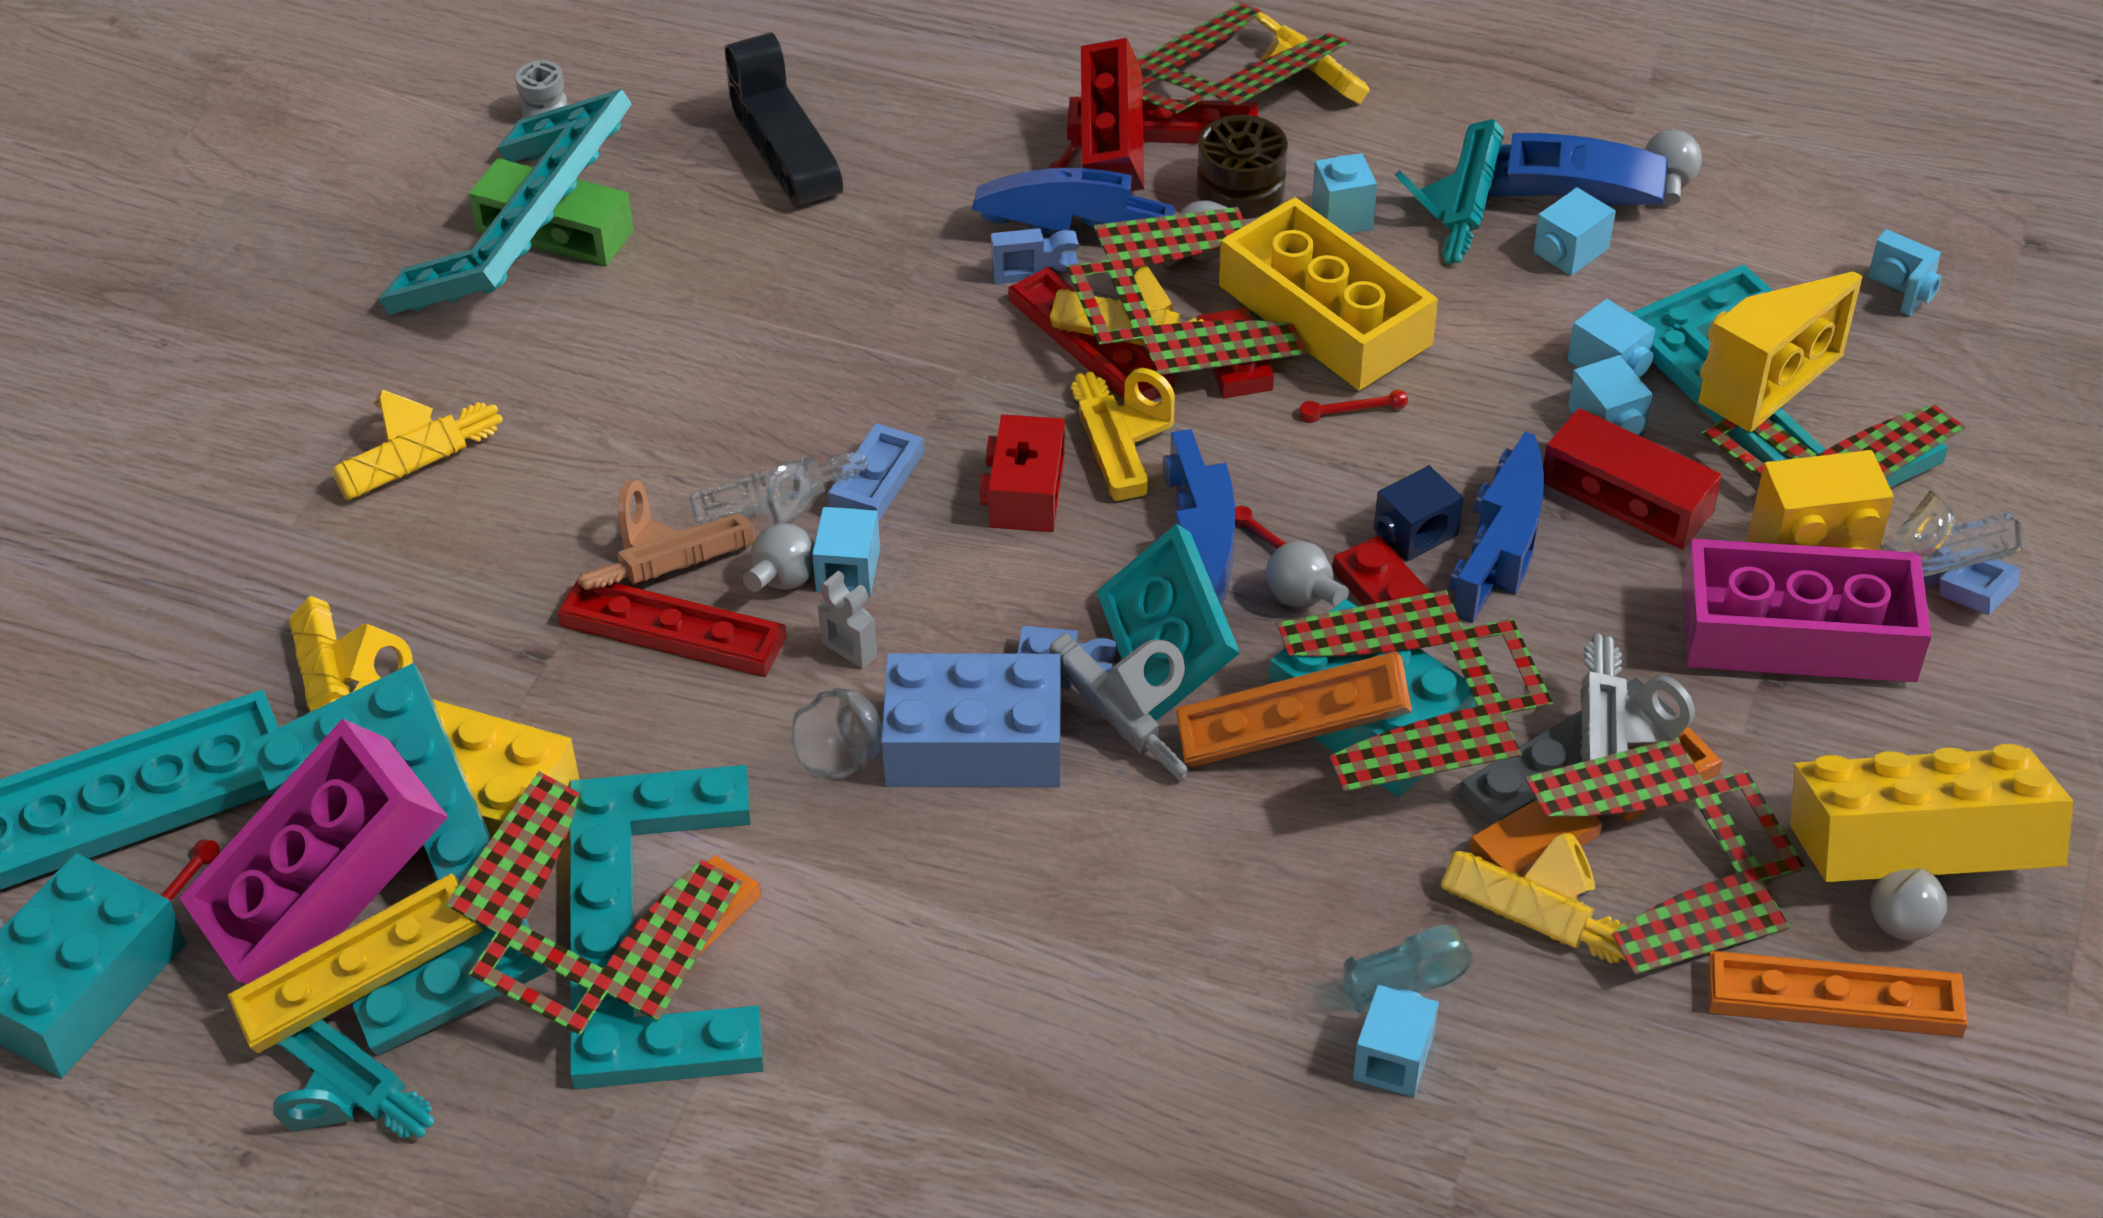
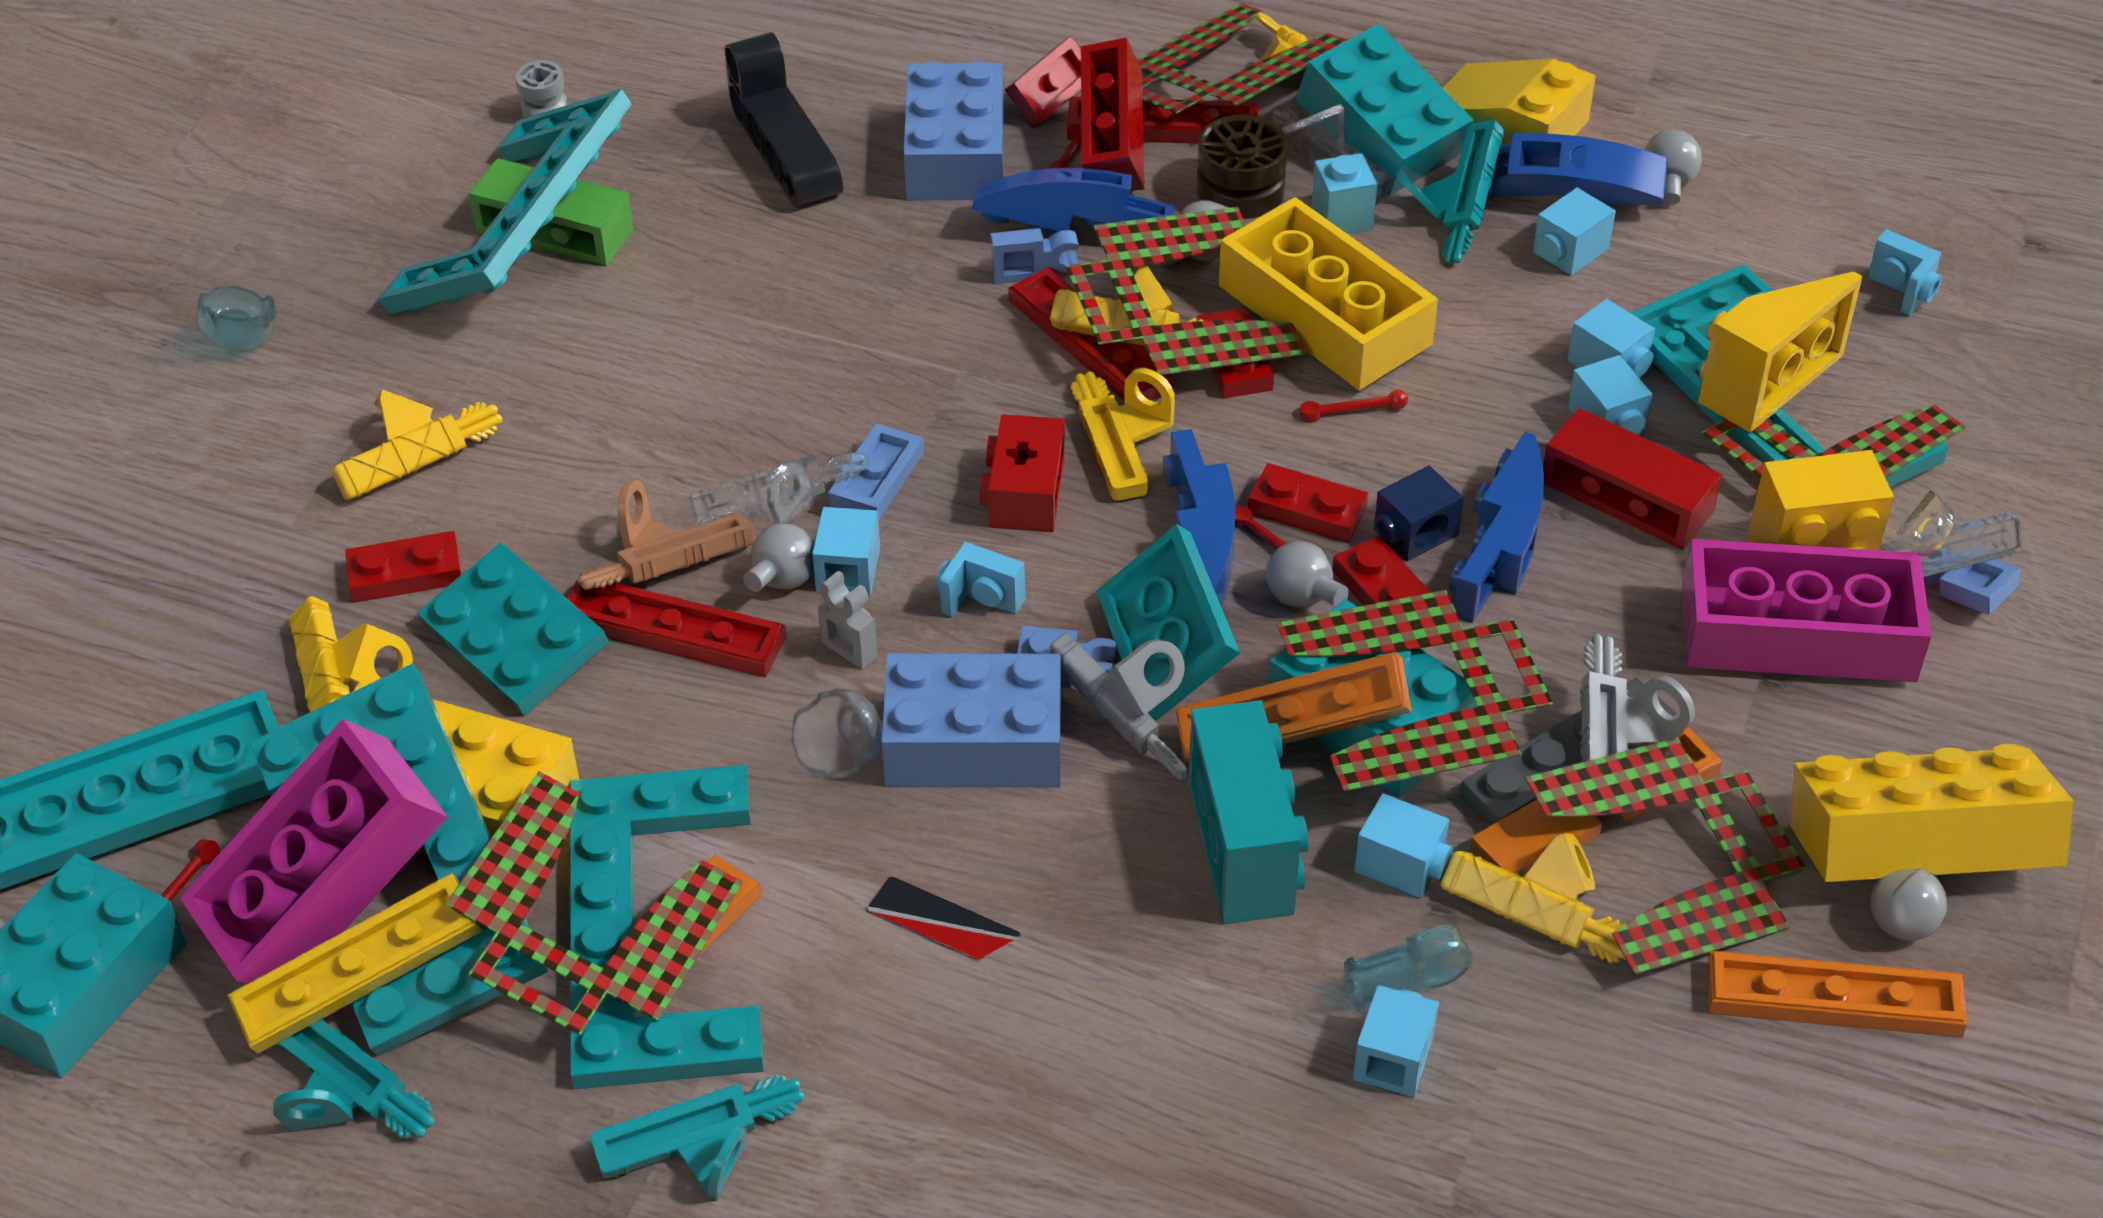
(236, 317): none -> clear light blue hair
(403, 566): none -> red plate
(513, 628): none -> teal plate
(702, 1130): none -> teal piece
(940, 919): none -> sticker
(953, 129): none -> medium blue brick
(983, 577): none -> medium azure bracket
(1048, 83): none -> plate
(1246, 812): none -> teal brick
(1308, 502): none -> red plate
(1323, 138): none -> clear piece
(1389, 105): none -> teal brick
(1403, 846): none -> medium azure brick
(1525, 95): none -> yellow slope

